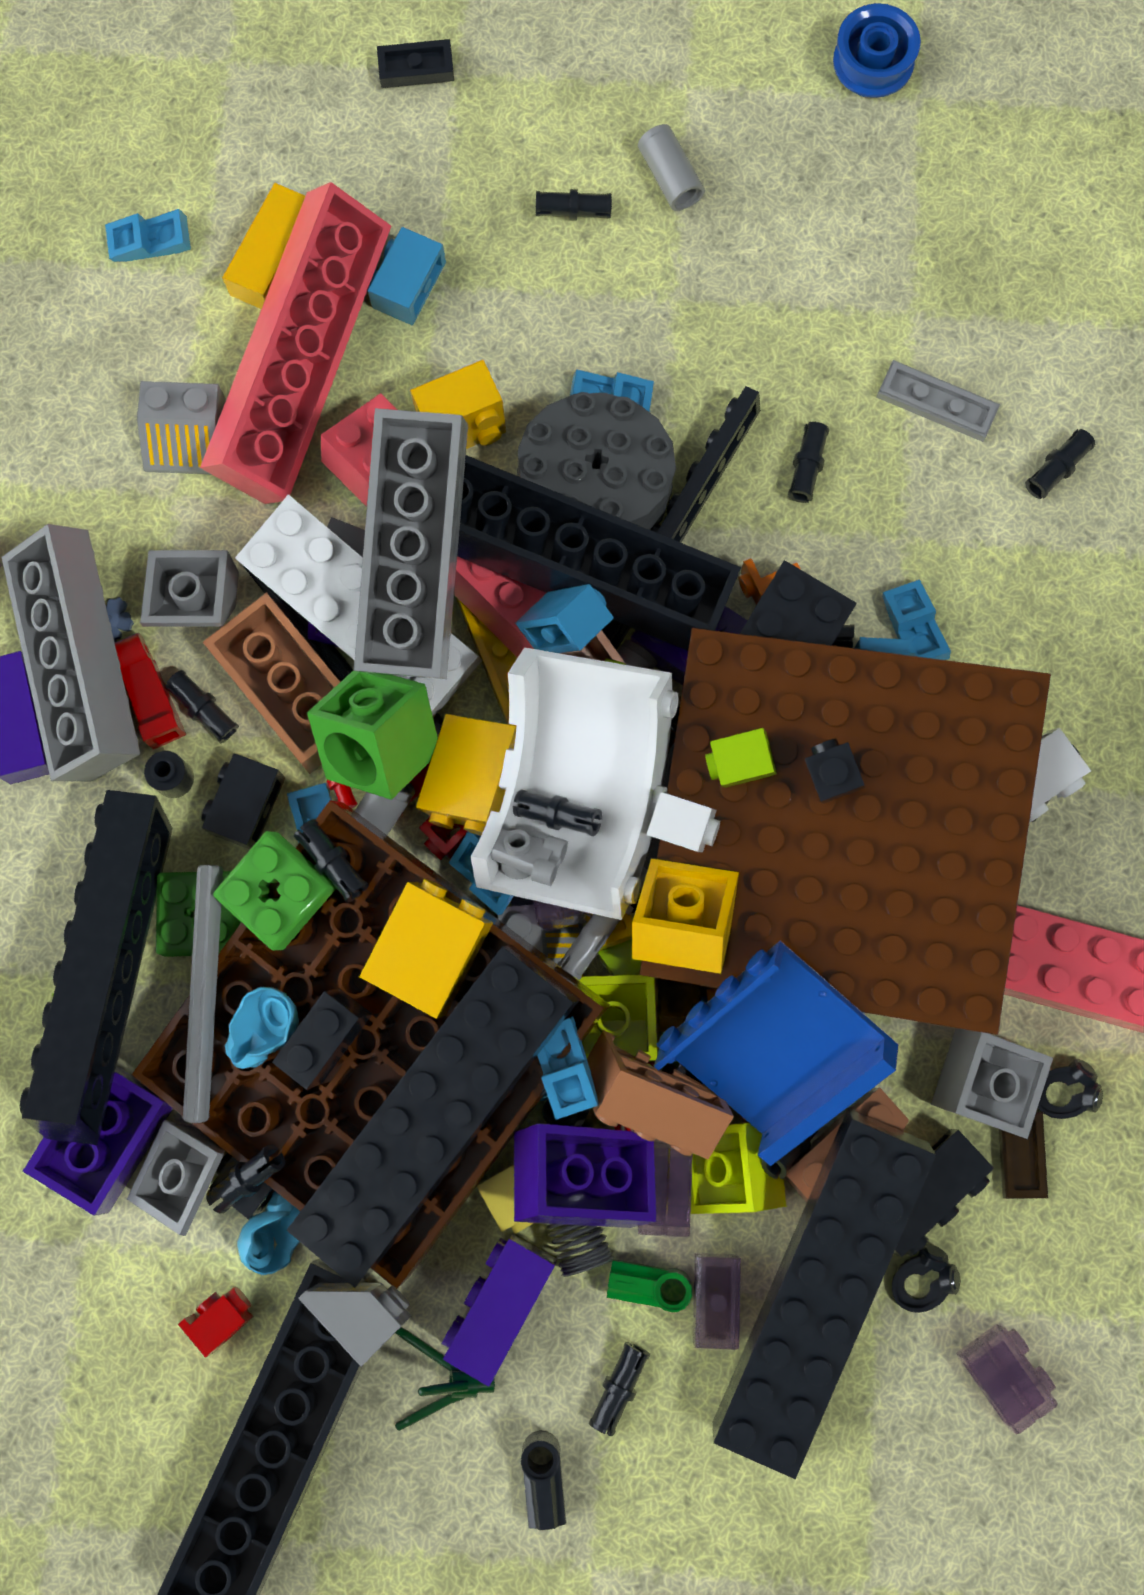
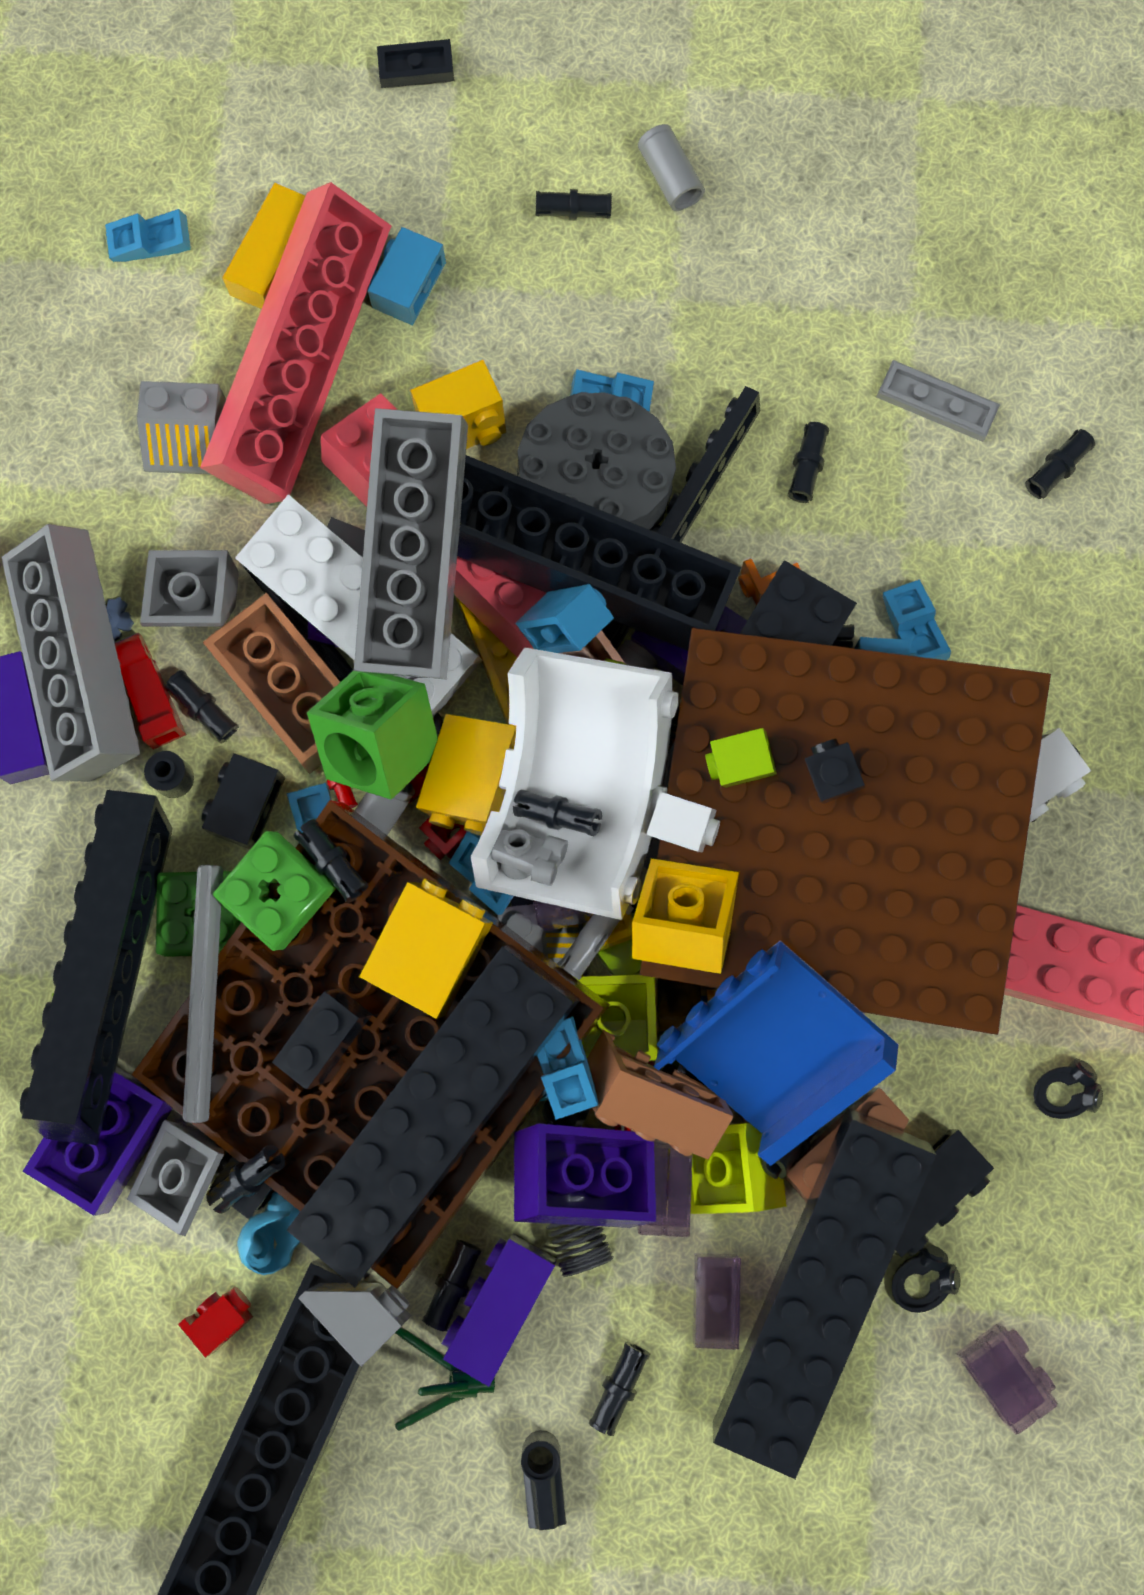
(260, 1026): medium azure hair -> none
(451, 1285): none -> black pin
(499, 1197): light yellow brick -> none
(643, 1285): green piece -> none
(876, 50): blue wheel -> none
(992, 1081): light grey slope -> none
(1024, 1163): dark brown tile -> none

